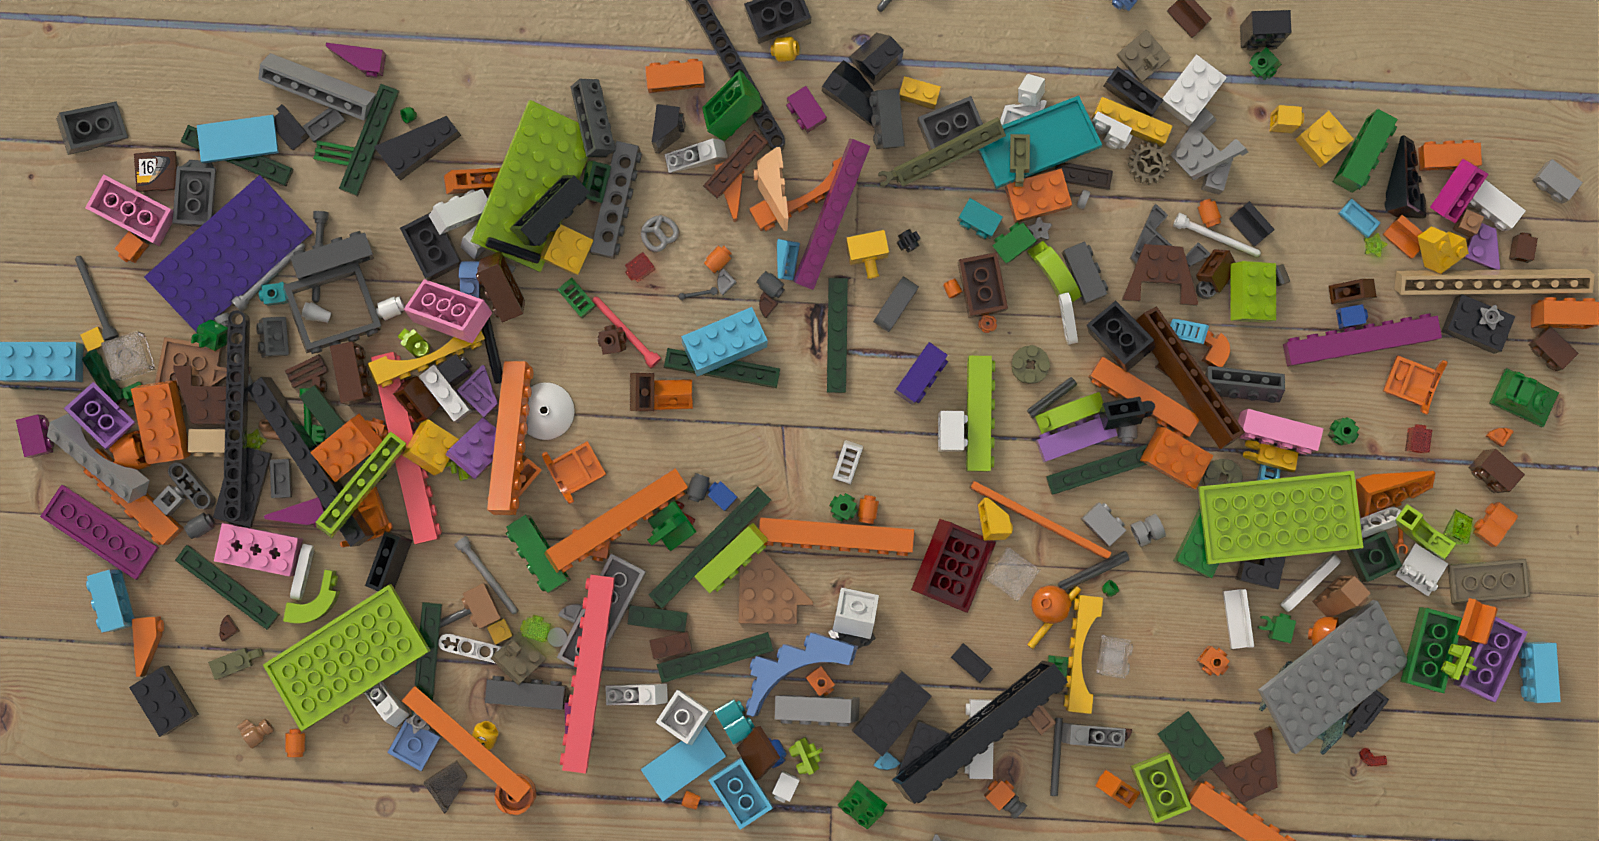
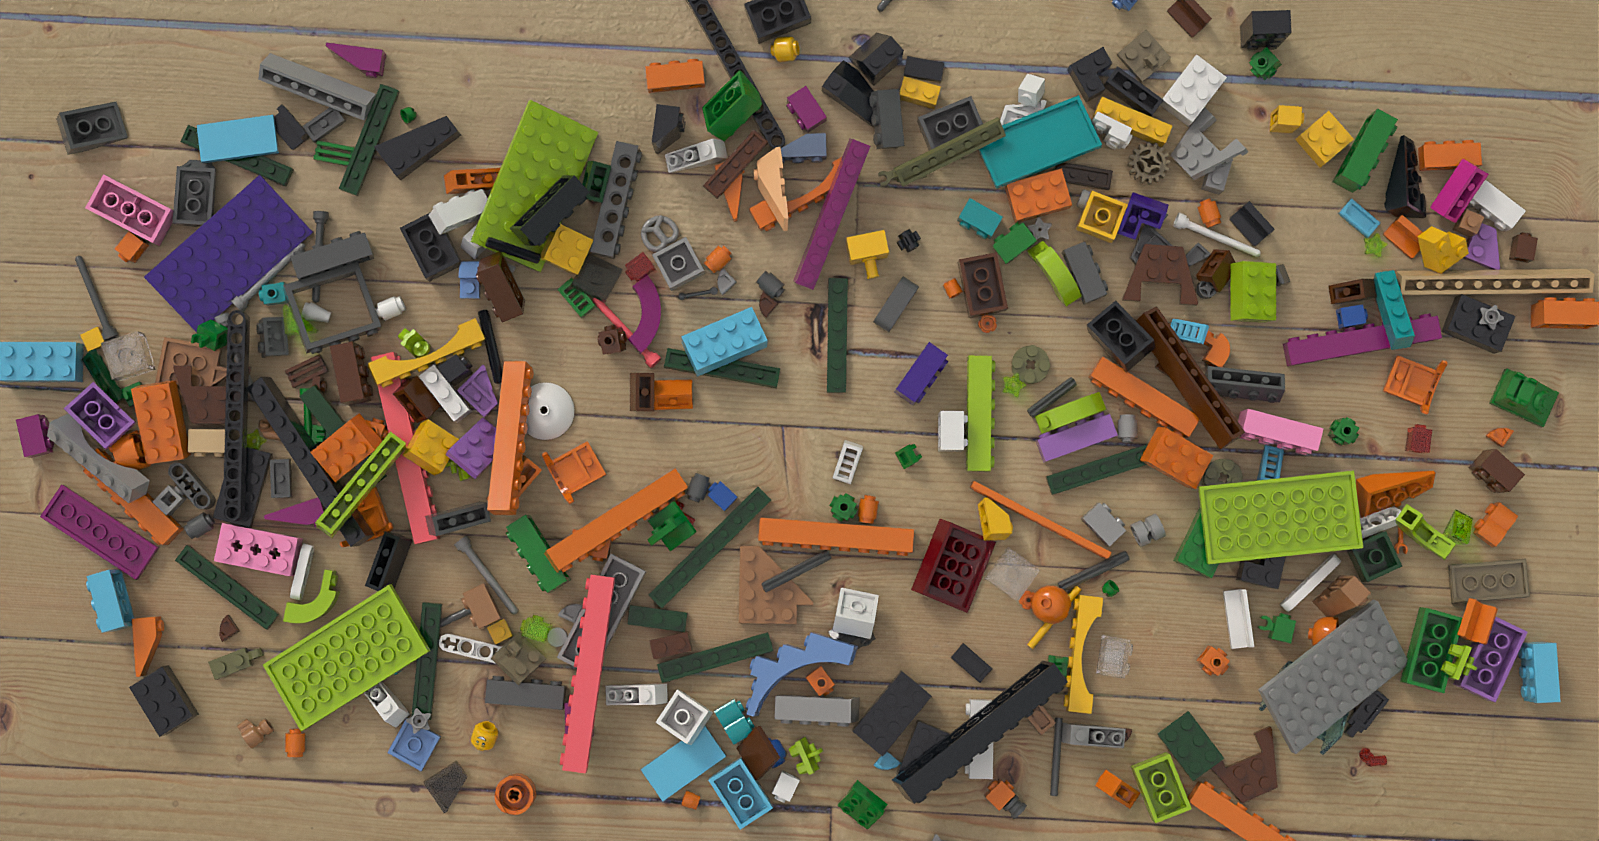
(155, 171): reddish brown slope -> none
(290, 326): none -> clear neon green slope
(448, 311): bright pink brick -> none
(457, 518): none -> dark grey brick
(466, 744): orange tile -> none
(592, 118): dark grey brick -> none
(596, 278): none -> clear smoke tile
(650, 314): none -> magenta tile
(678, 264): none -> light grey brick
(731, 558): lime brick -> none
(786, 254): medium azure slope -> none
(796, 571): none -> dark grey axle
(807, 147): none -> sand blue slope
(907, 456): none -> green tile
(924, 69): none -> black tile
(1008, 384): none -> clear neon green plate
(1019, 156): olive plate -> none
(1023, 600): none -> orange plate
(1068, 318): white beam -> none
(1086, 71): none -> black brick
(1101, 217): none -> yellow brick
(1125, 412): black brick -> none
(1139, 211): none -> dark purple brick
(1271, 456): yellow hinge -> none
(1393, 310): none -> teal brick
(1422, 570): white hinge -> none
(1553, 349): reddish brown brick -> none
(1557, 181): light grey brick -> none

